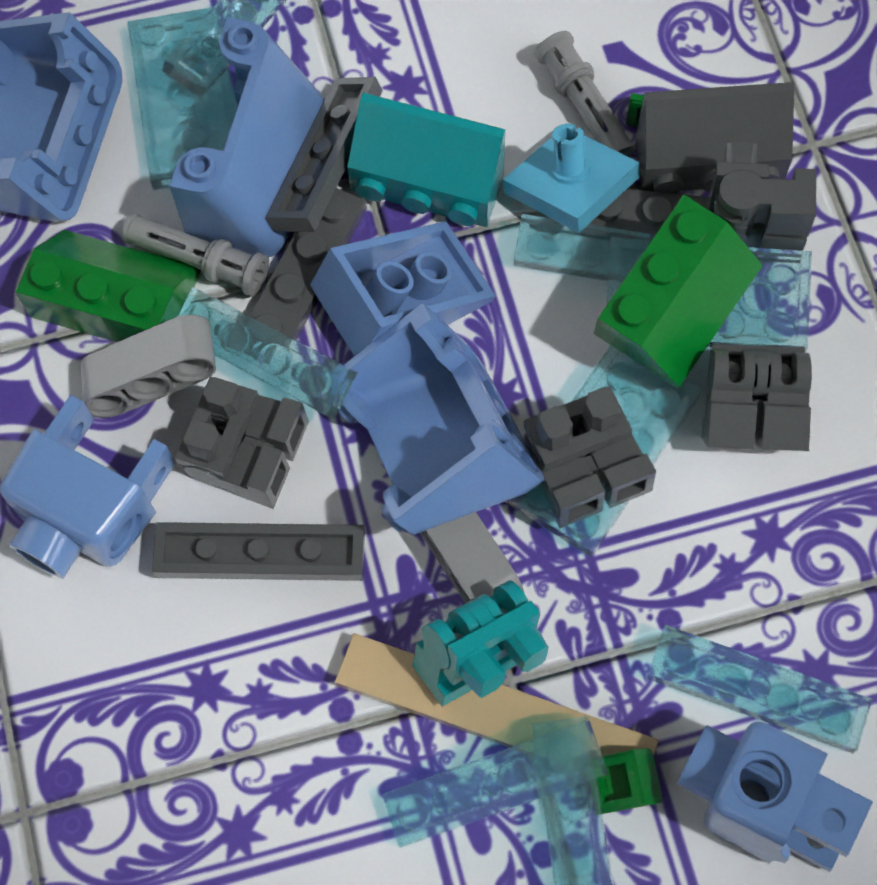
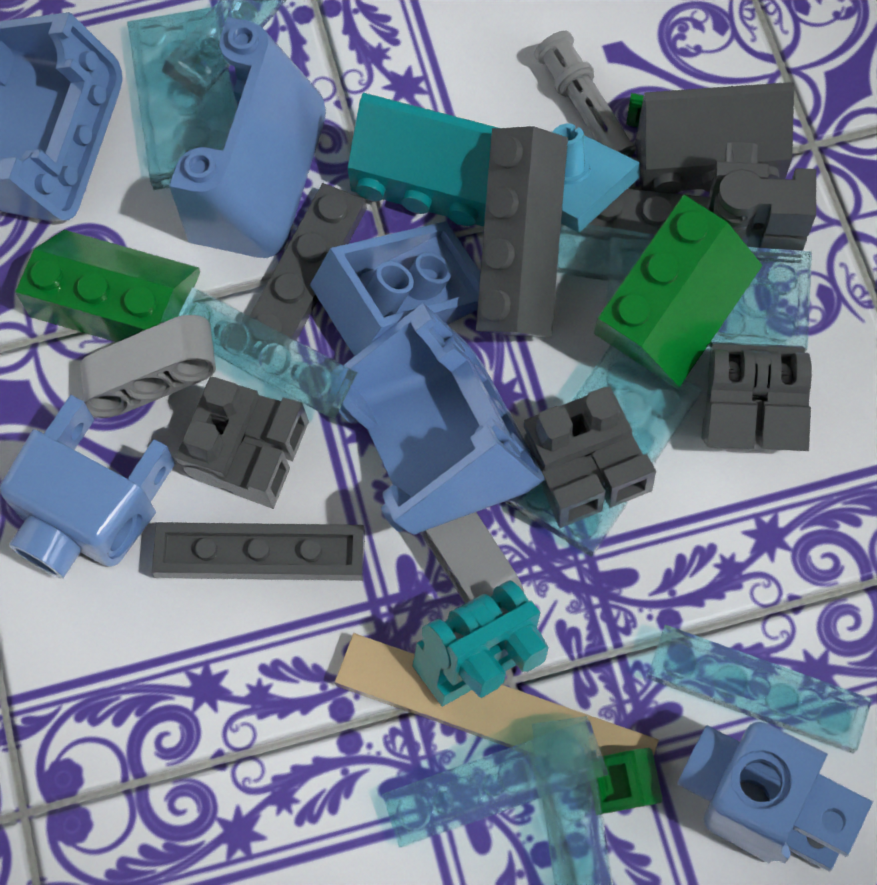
(218, 256): light grey pin -> none
(321, 158): dark grey plate -> none
(521, 232): none -> dark grey brick

